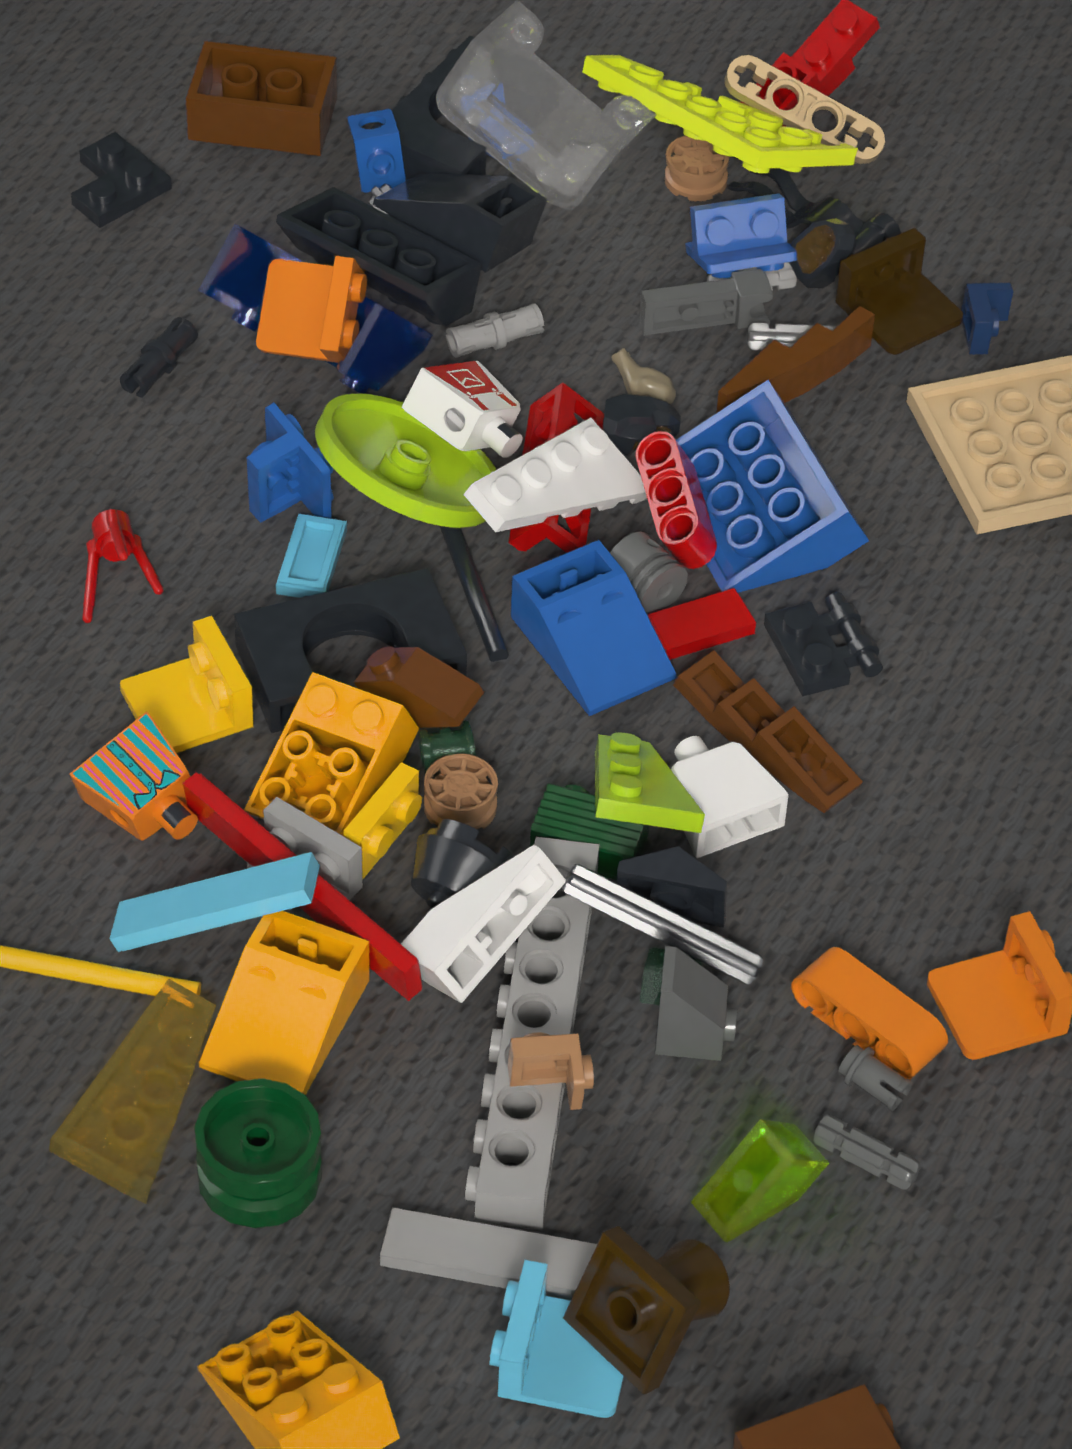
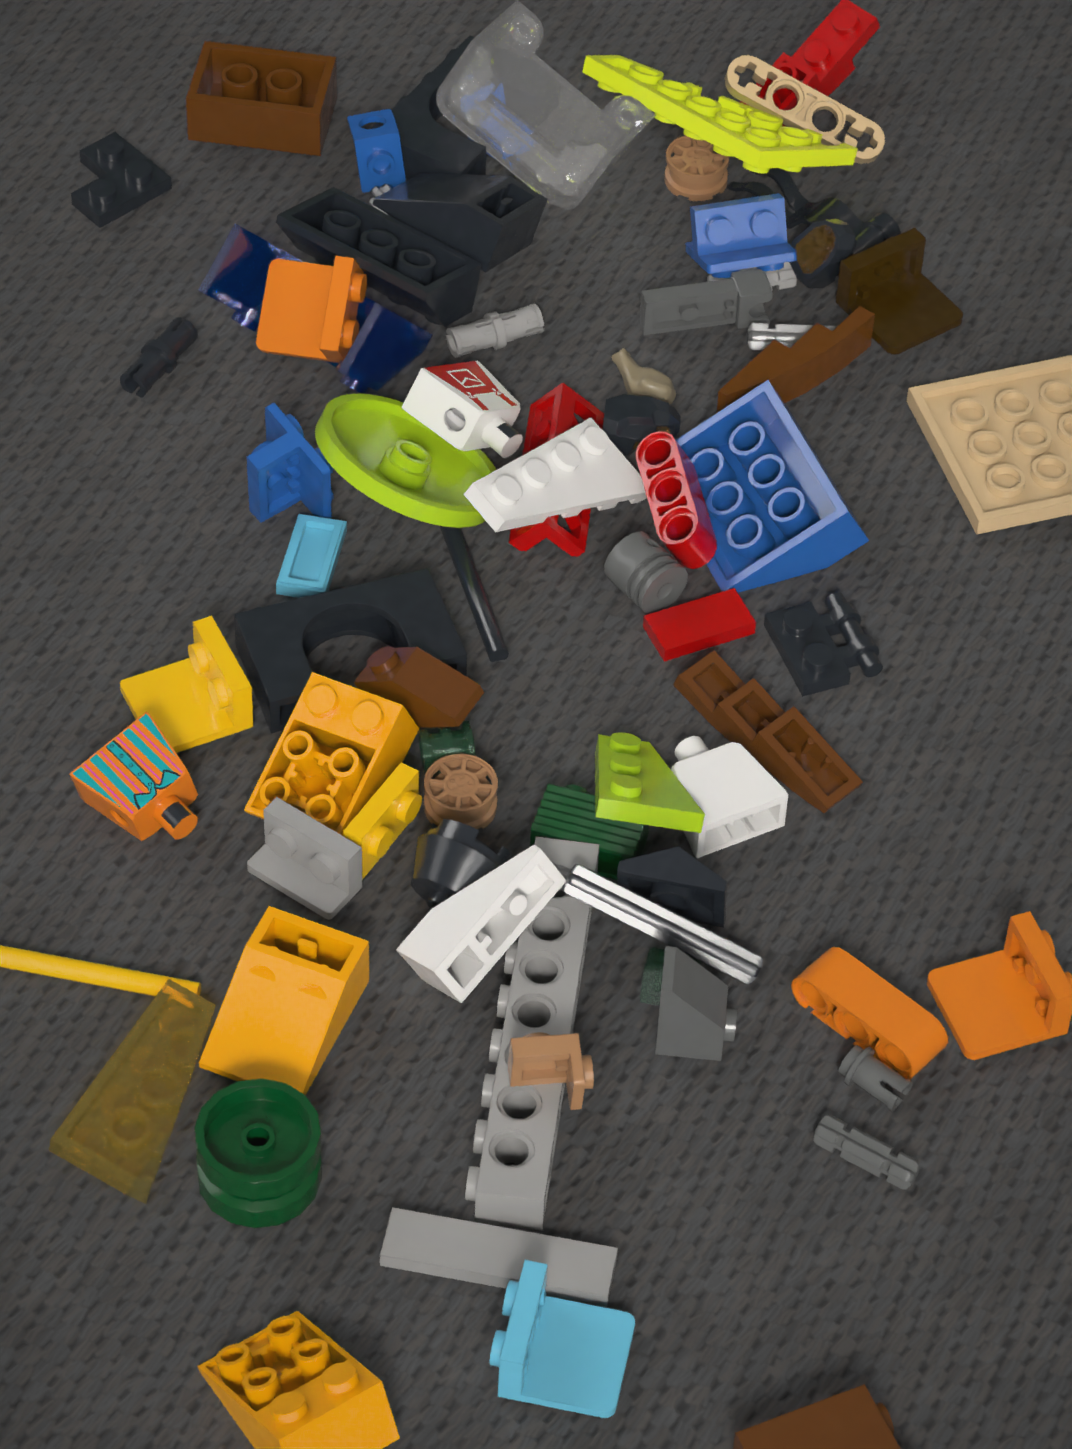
(114, 542): red plant -> none
(215, 902): medium azure tile -> none
(328, 905): red tile -> none
(590, 627): blue slope -> none
(643, 1306): dark brown plant -> none
(759, 1178): clear neon green slope -> none
(982, 310): dark blue bracket -> none

